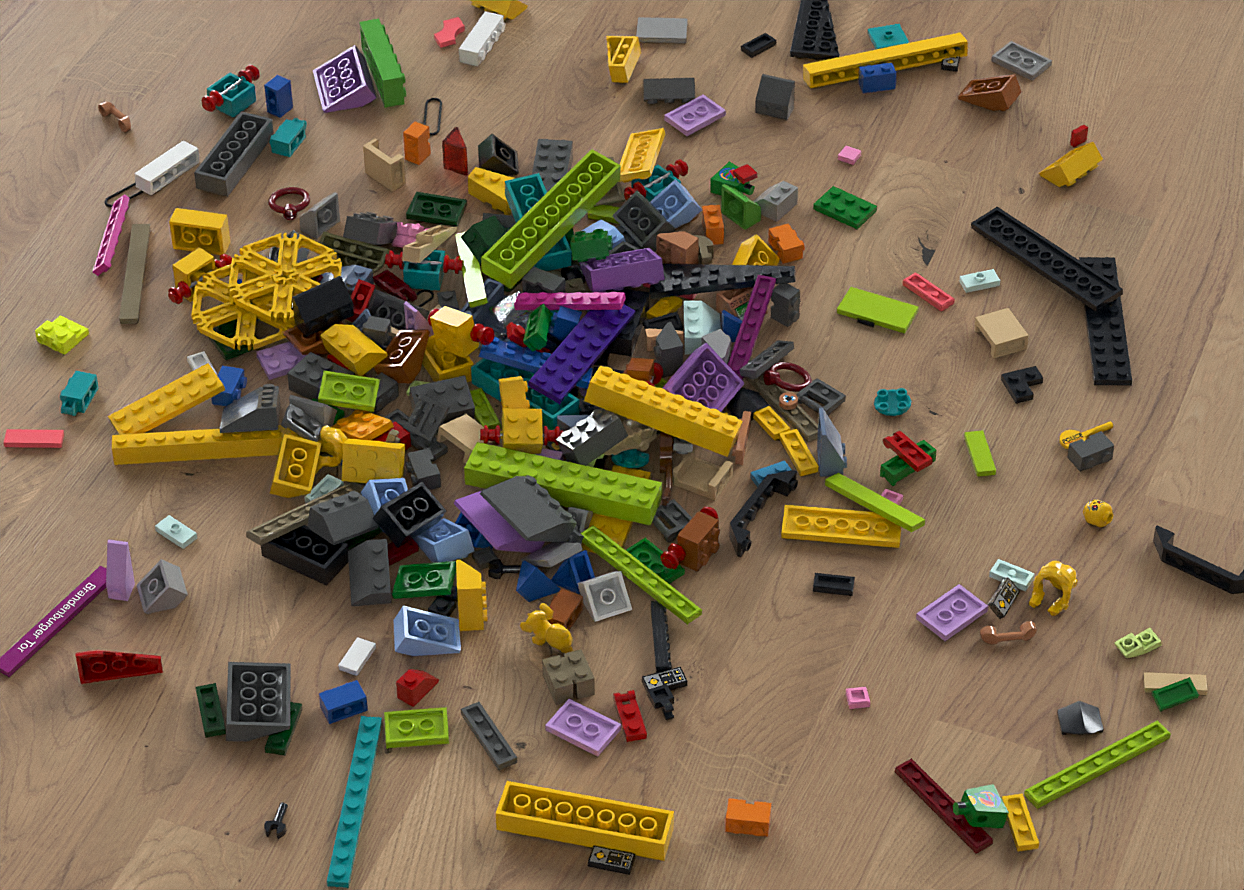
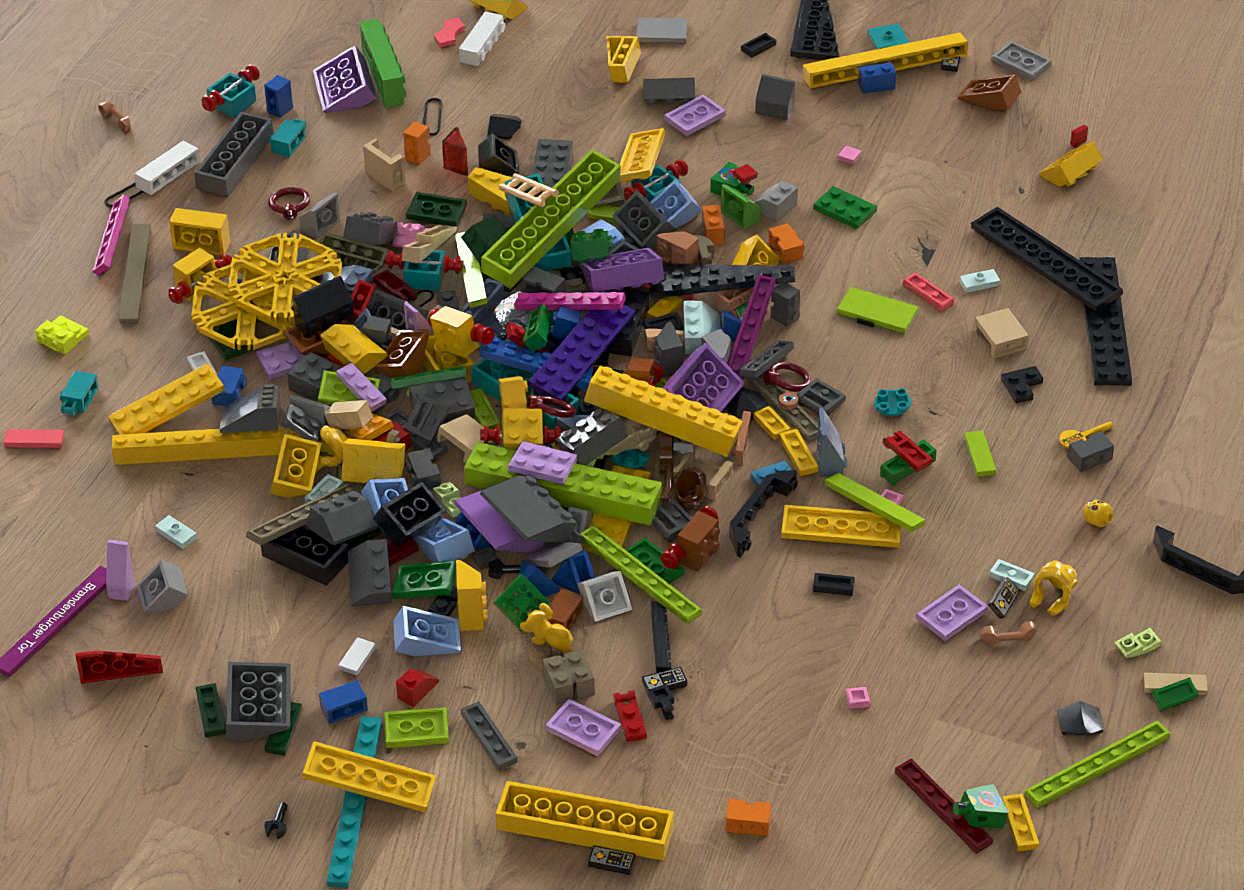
(348, 414): none -> tan brick
(361, 386): none -> lavender plate
(369, 776): none -> yellow plate
(427, 377): none -> green tile
(447, 494): none -> yellowish green slope
(503, 125): none -> black slope
(522, 602): none -> green plate
(528, 183): none -> light nougat bar
(536, 402): none -> dark red piece
(542, 462): none -> lavender plate
(690, 487): none -> reddish brown hair

